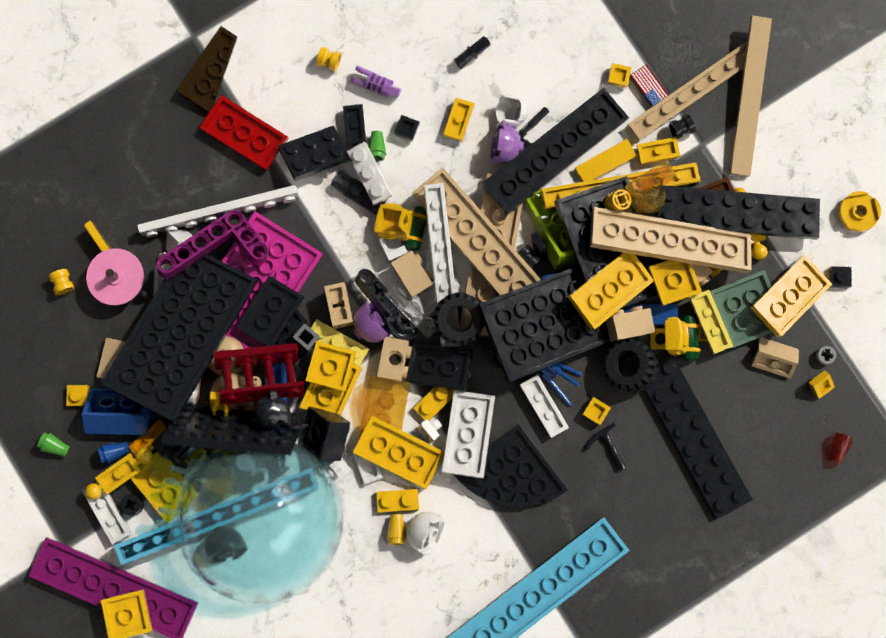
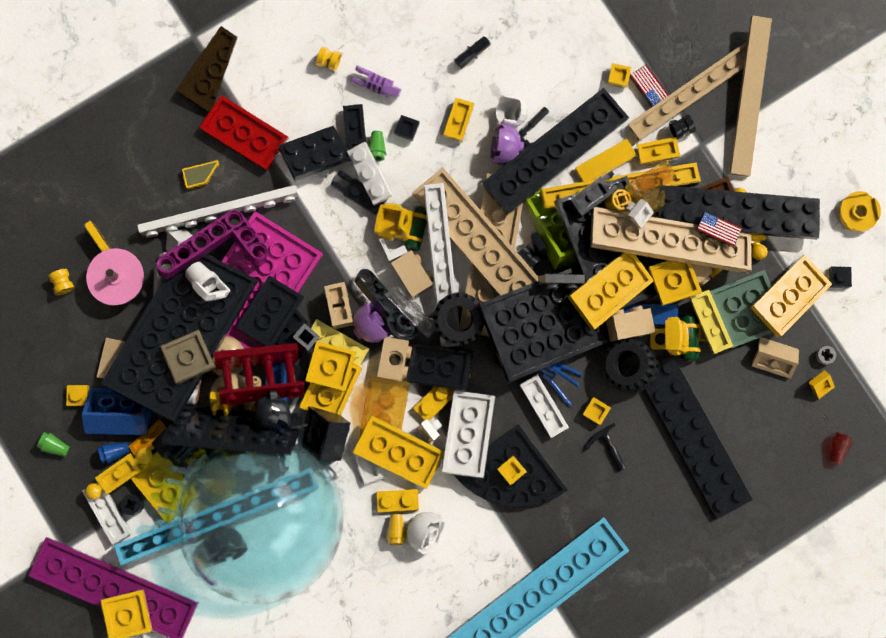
(187, 357): none -> dark tan tile
(199, 174): none -> olive tile
(206, 281): none -> white piece
(511, 470): none -> yellow plate
(552, 281): none -> dark grey plate
(592, 195): none -> black hinge
(639, 212): none -> white tile
(718, 229): none -> tile

